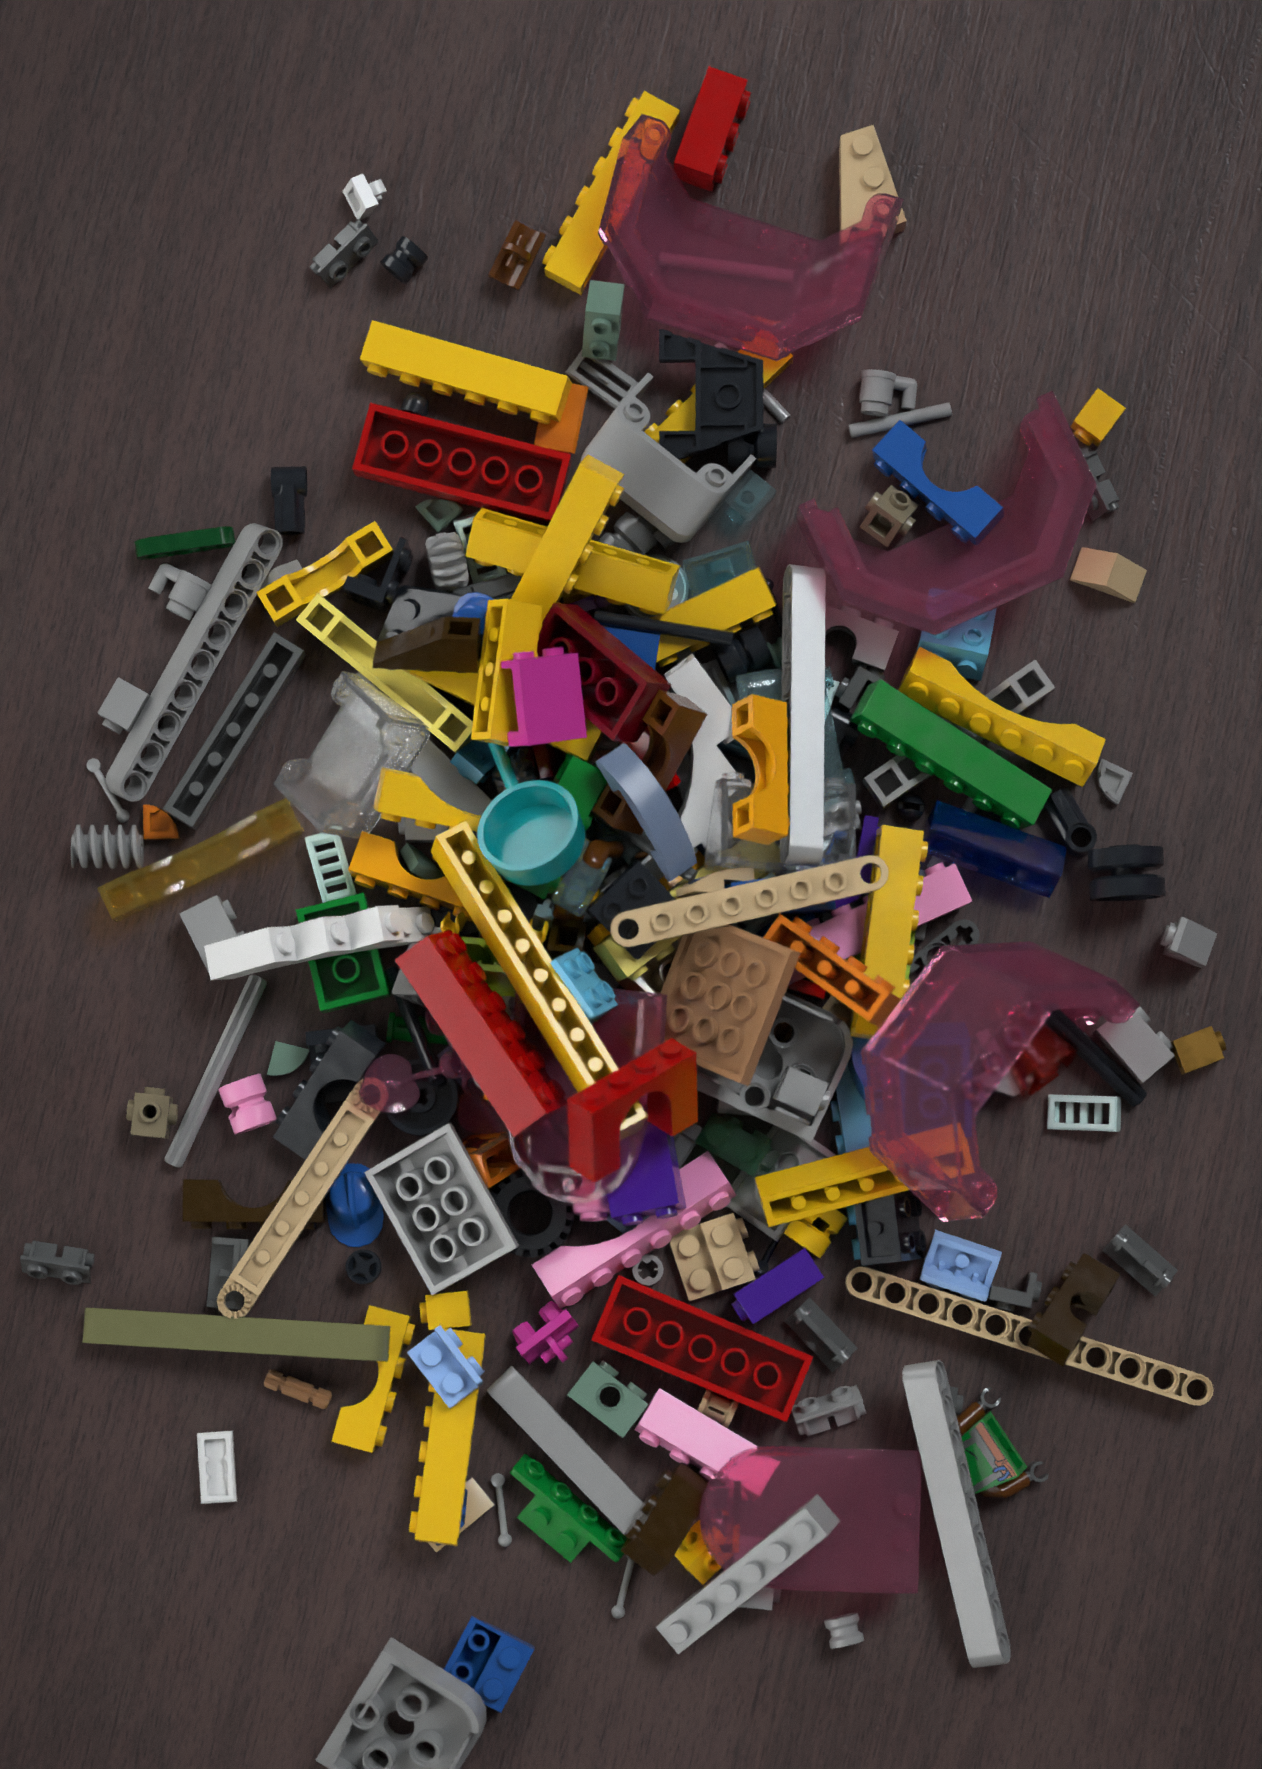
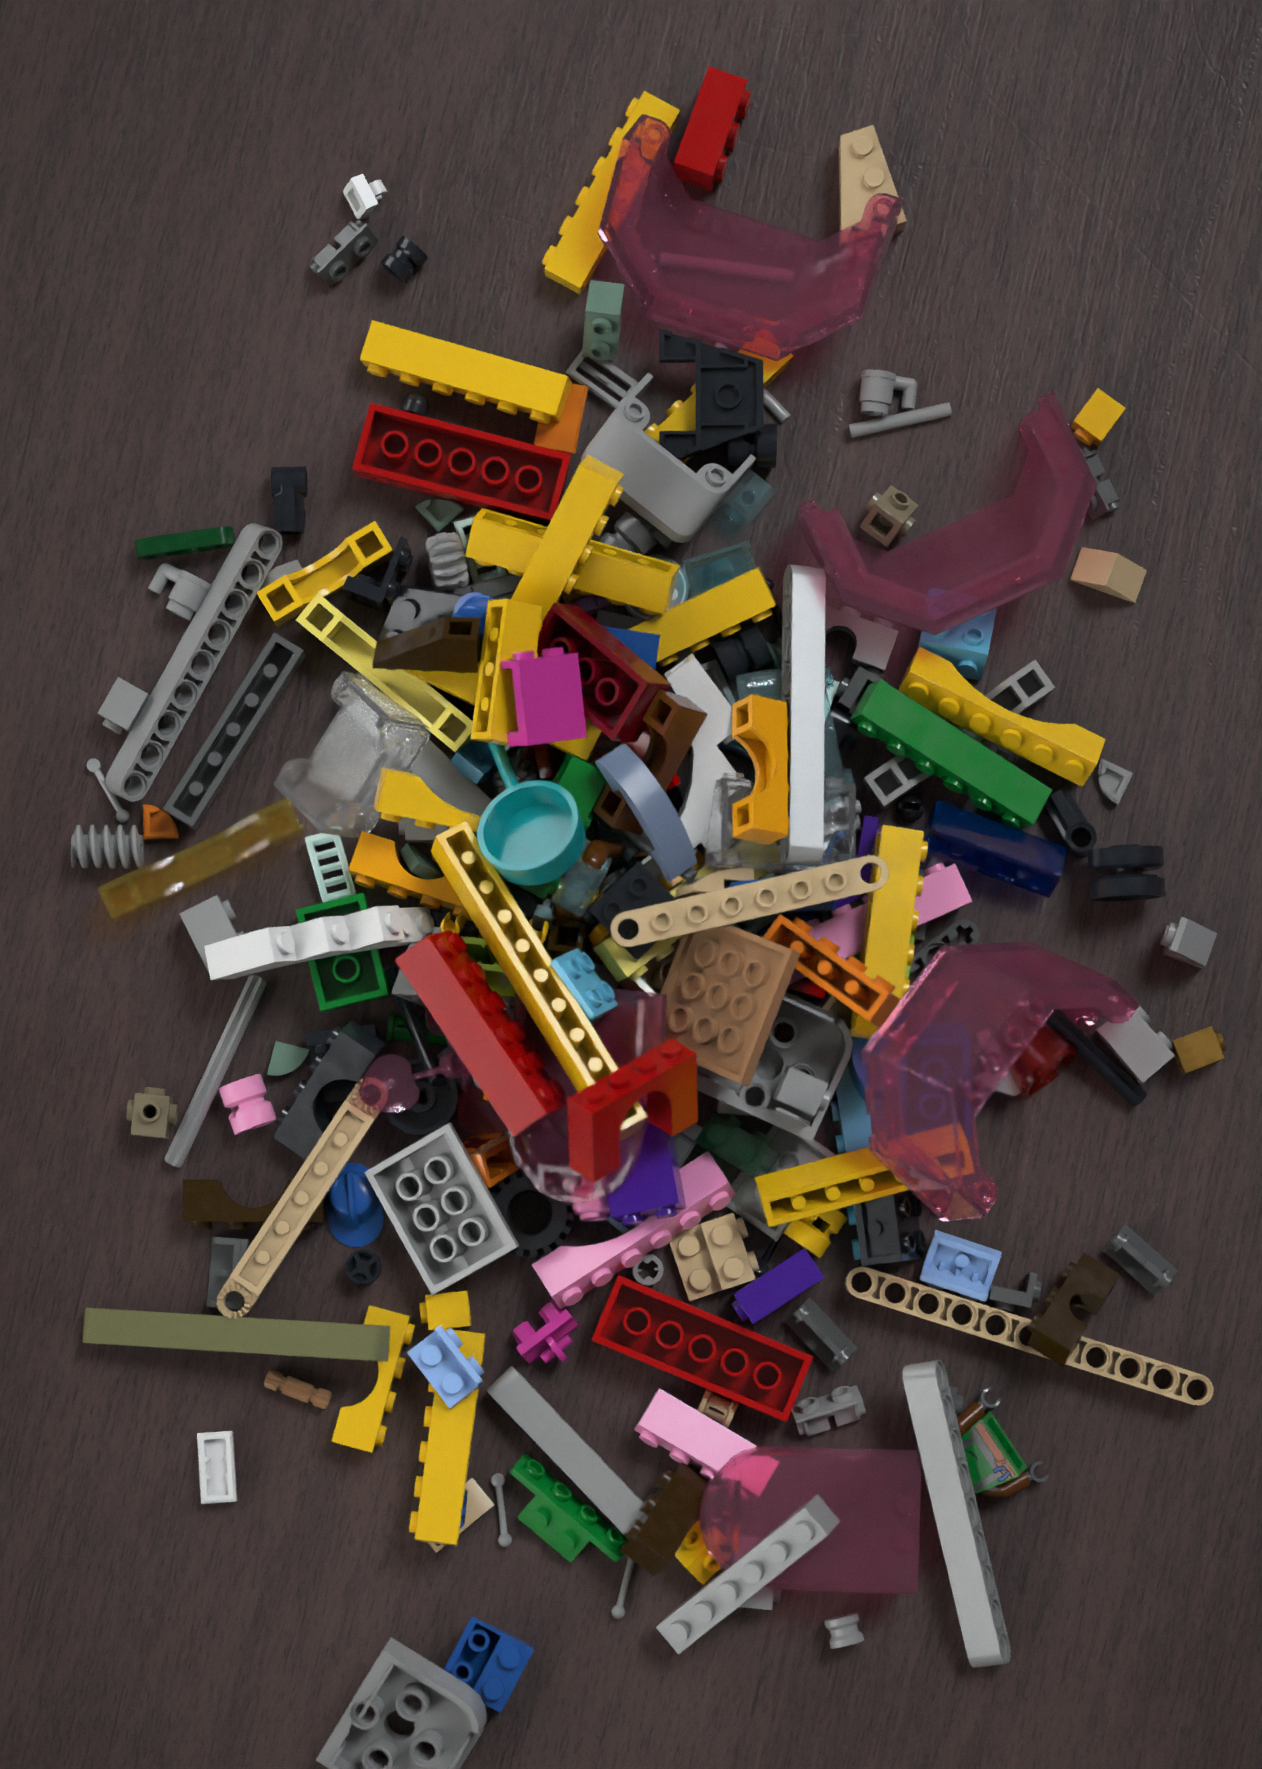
(41, 1262): dark grey hinge -> none
(517, 255): reddish brown hips -> none
(587, 1394): sand green brick -> none
(664, 628): black bar -> none
(968, 511): blue arch -> none
(1054, 1113): light aqua slope -> none

